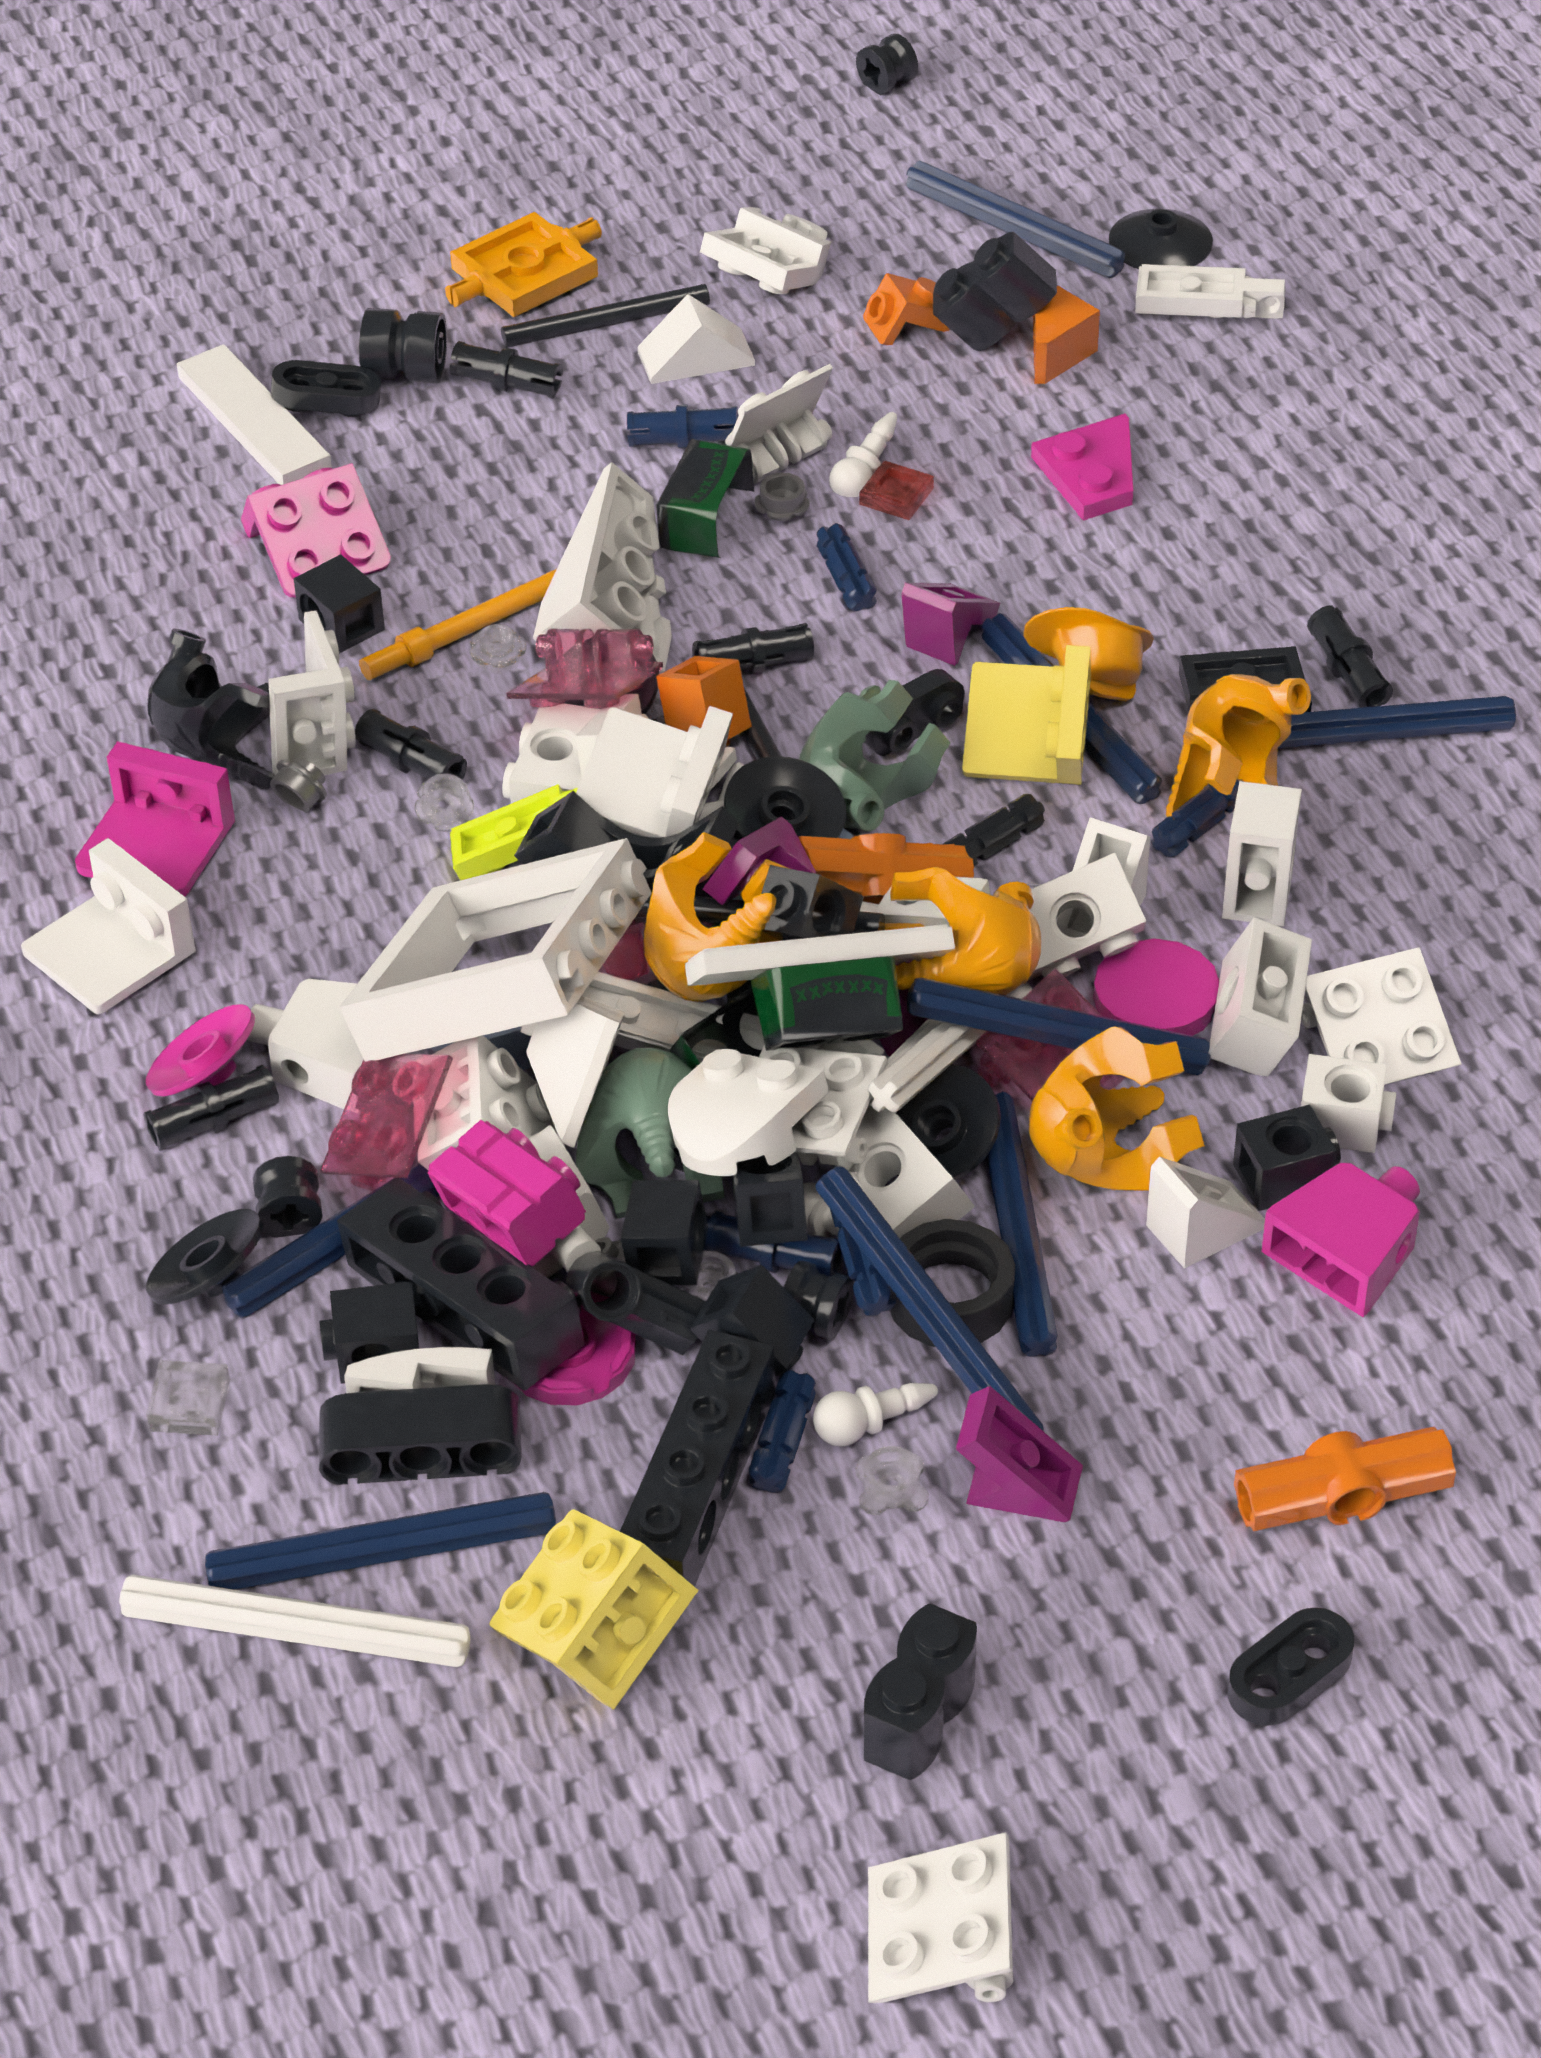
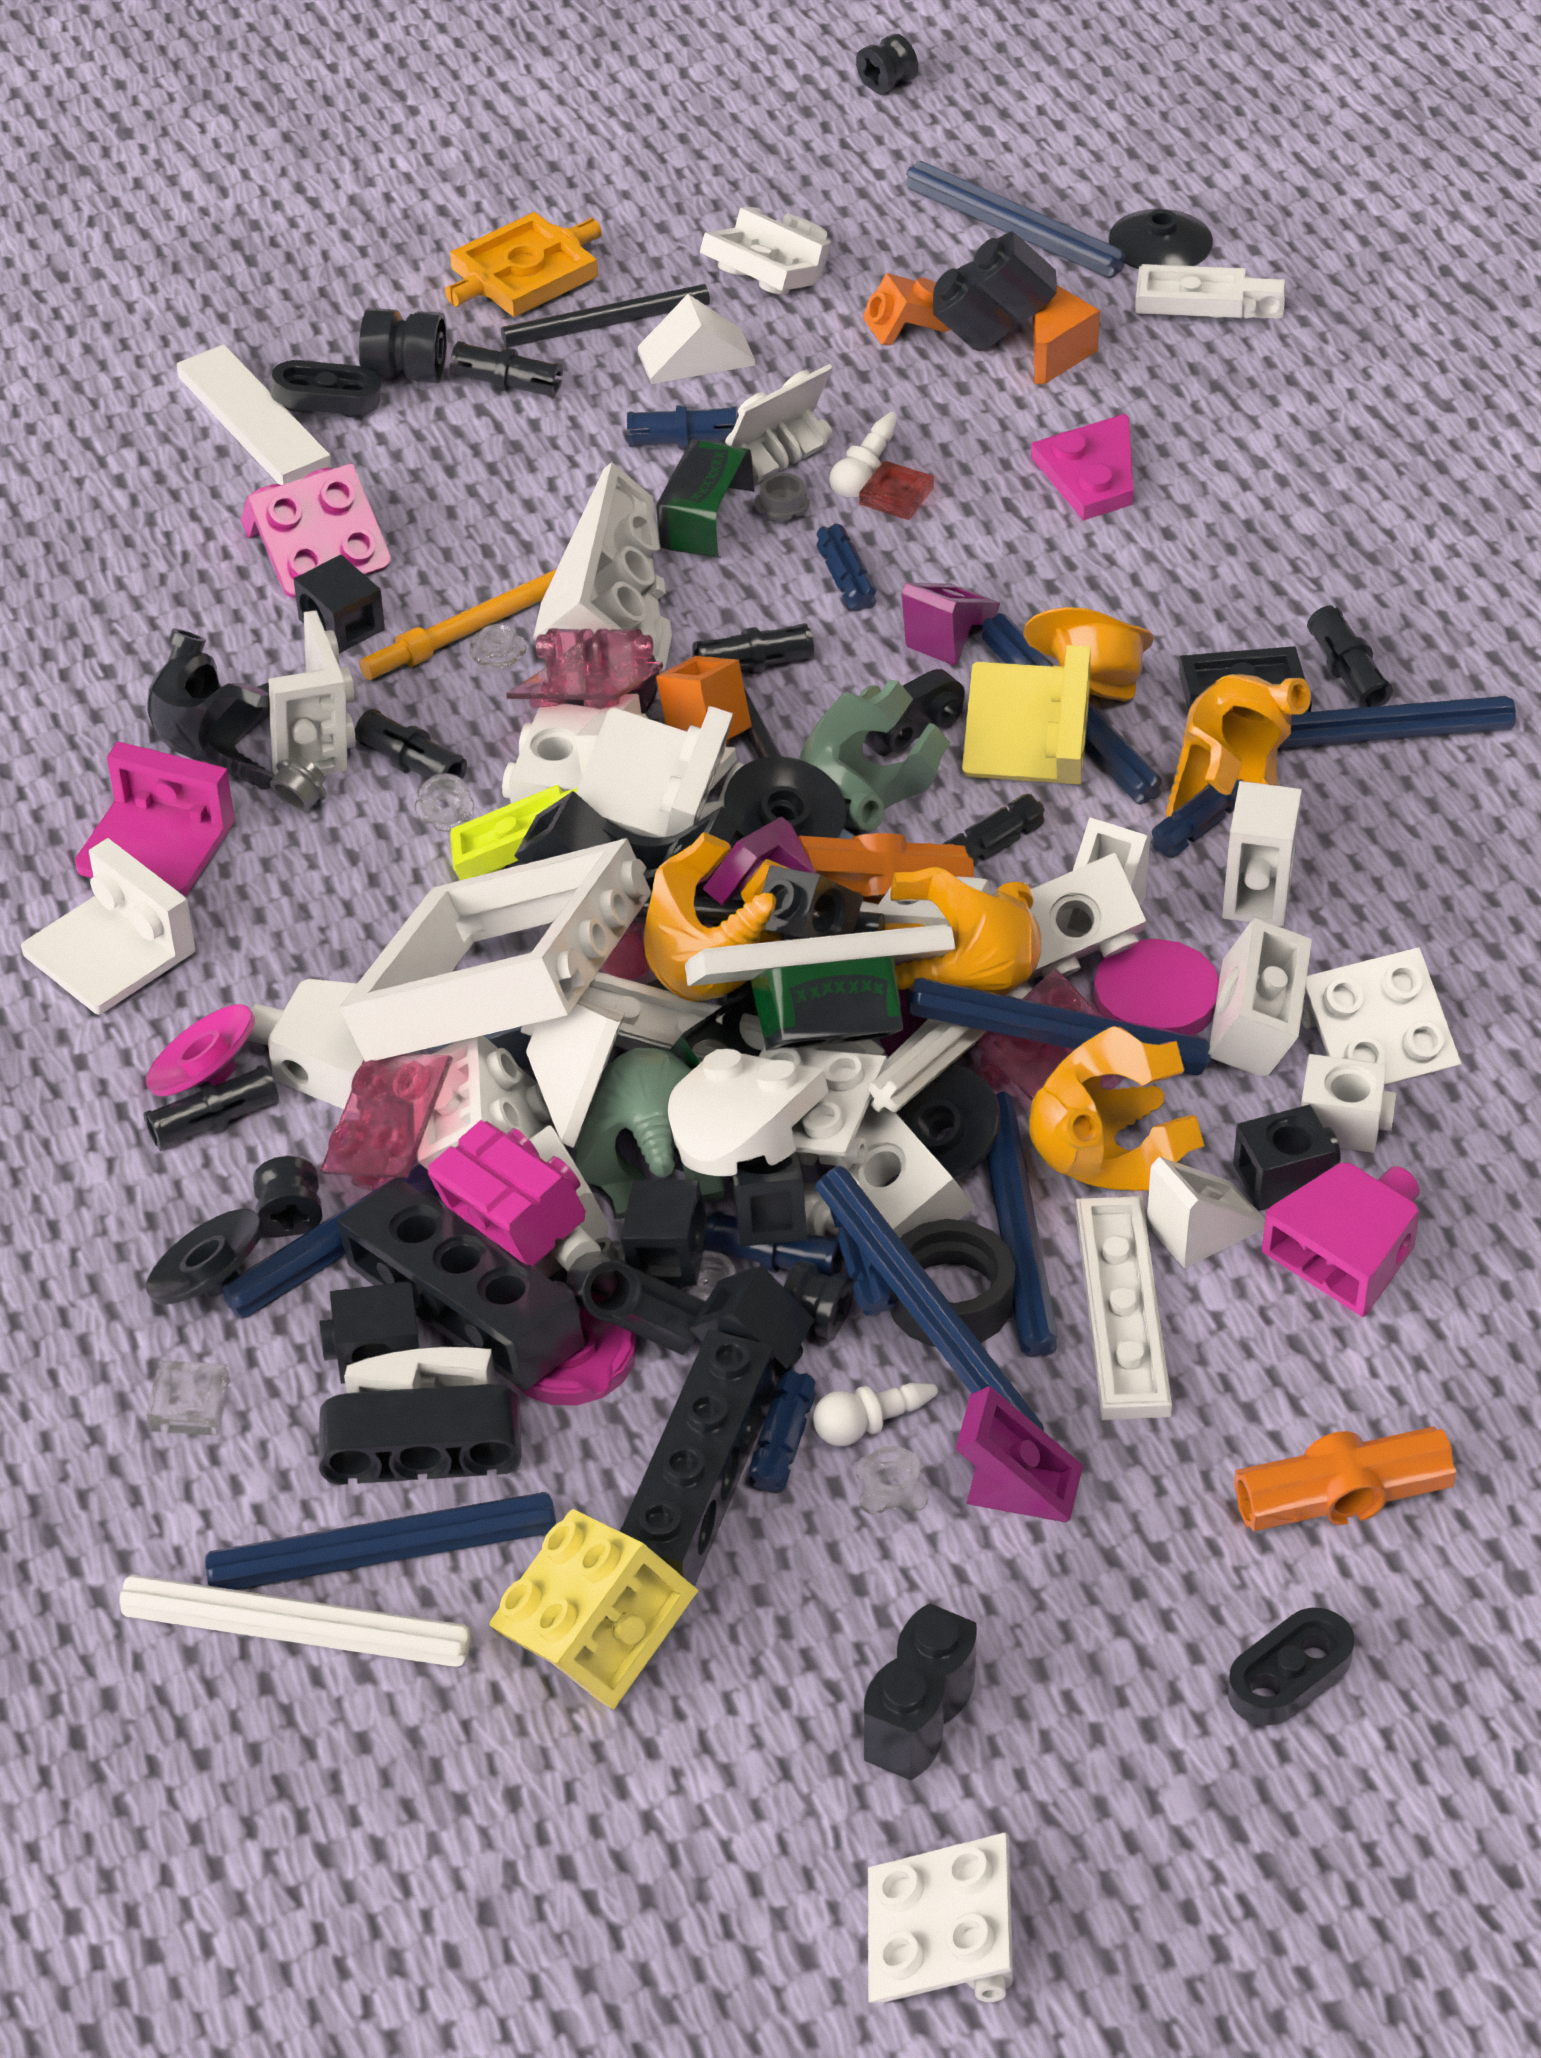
(1123, 1308): none -> white tile

